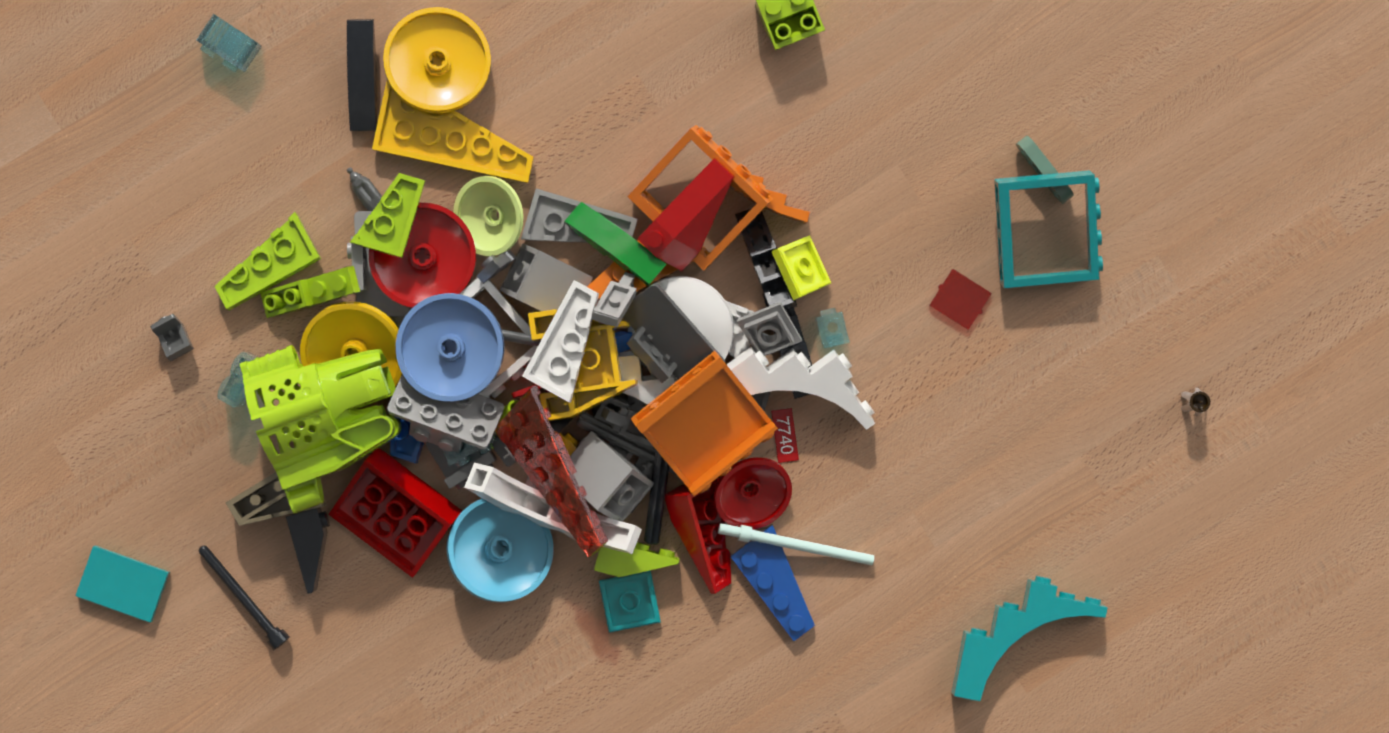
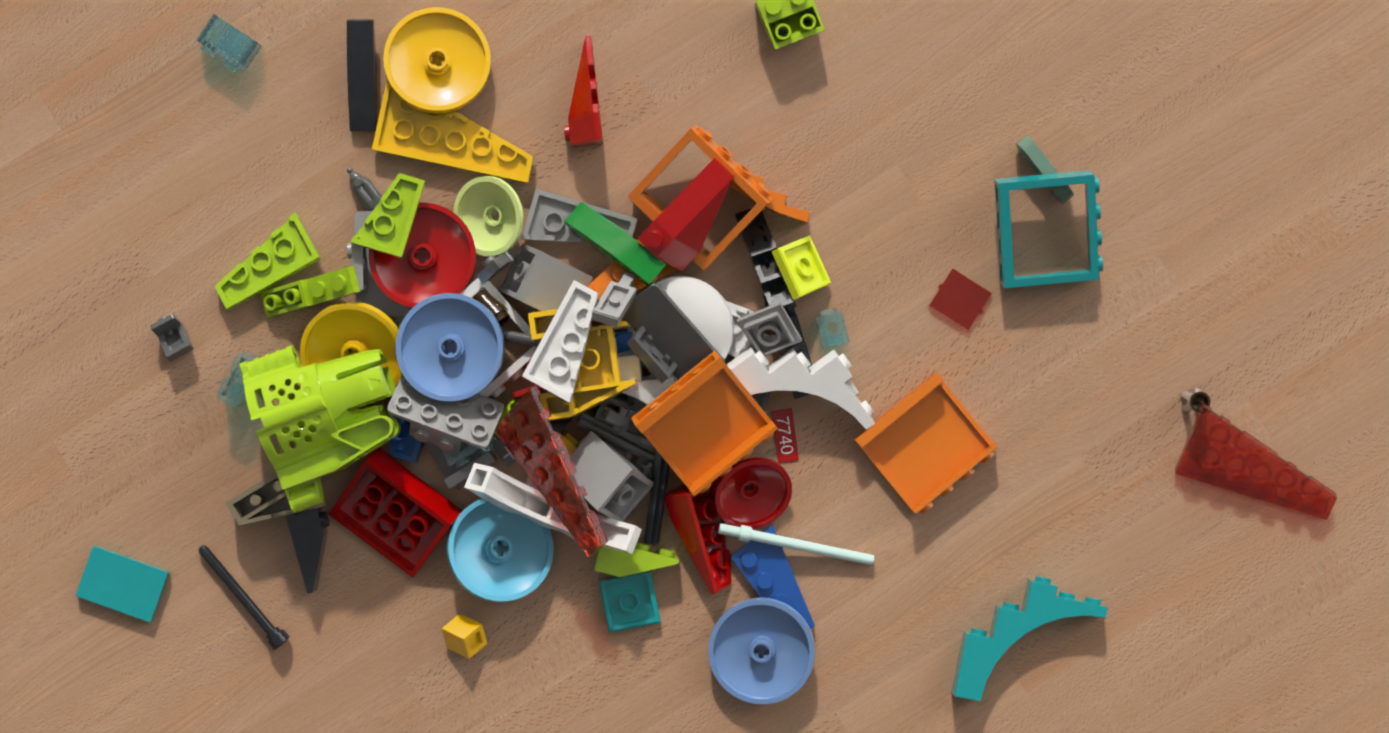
(464, 636): none -> yellow panel
(498, 309): none -> dark brown cone
(584, 112): none -> red wedge
(761, 651): none -> medium blue dish
(926, 444): none -> orange panel
(1241, 463): none -> clear red wing

